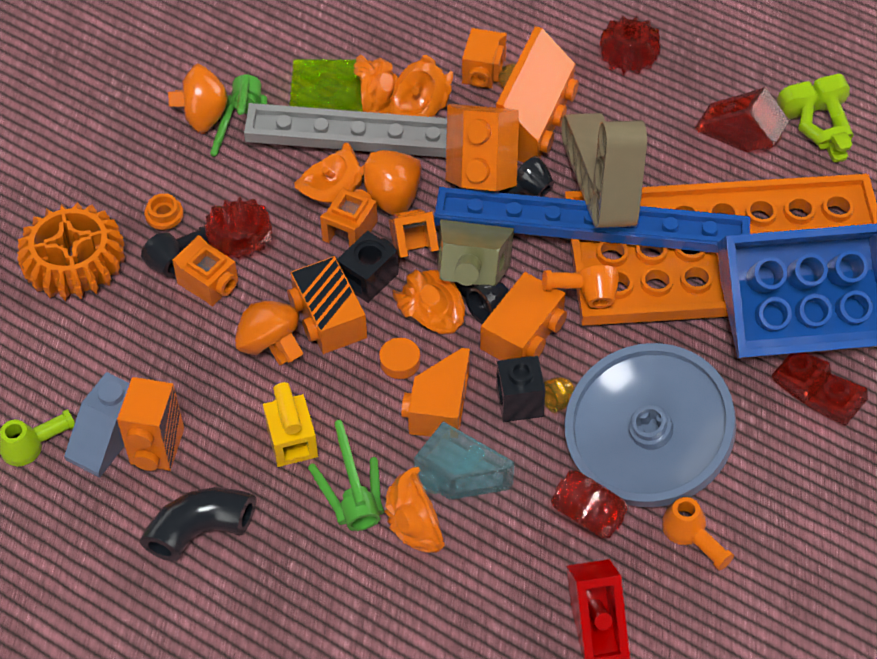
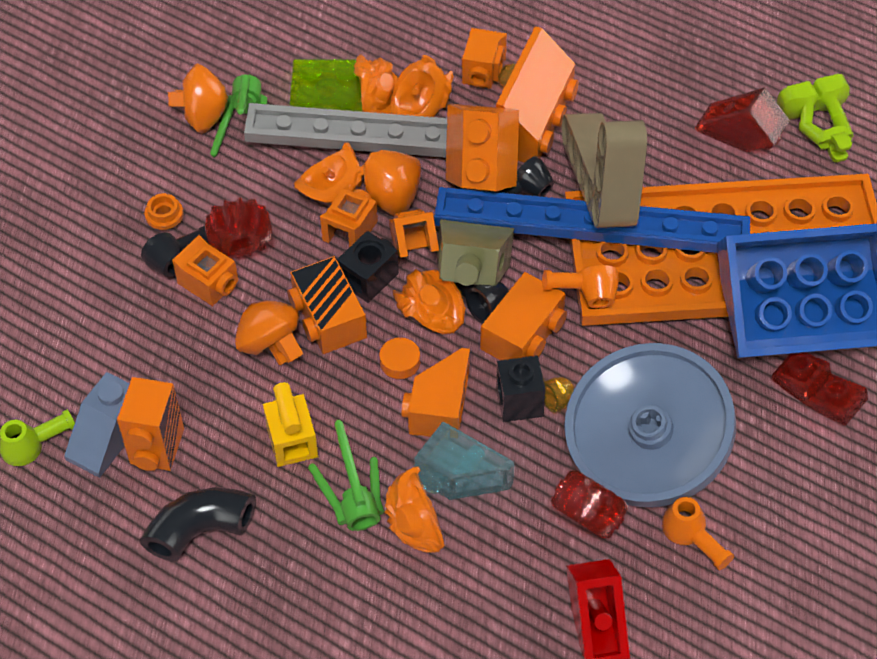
(94, 244): orange gear -> none
(630, 44): clear red gear -> none

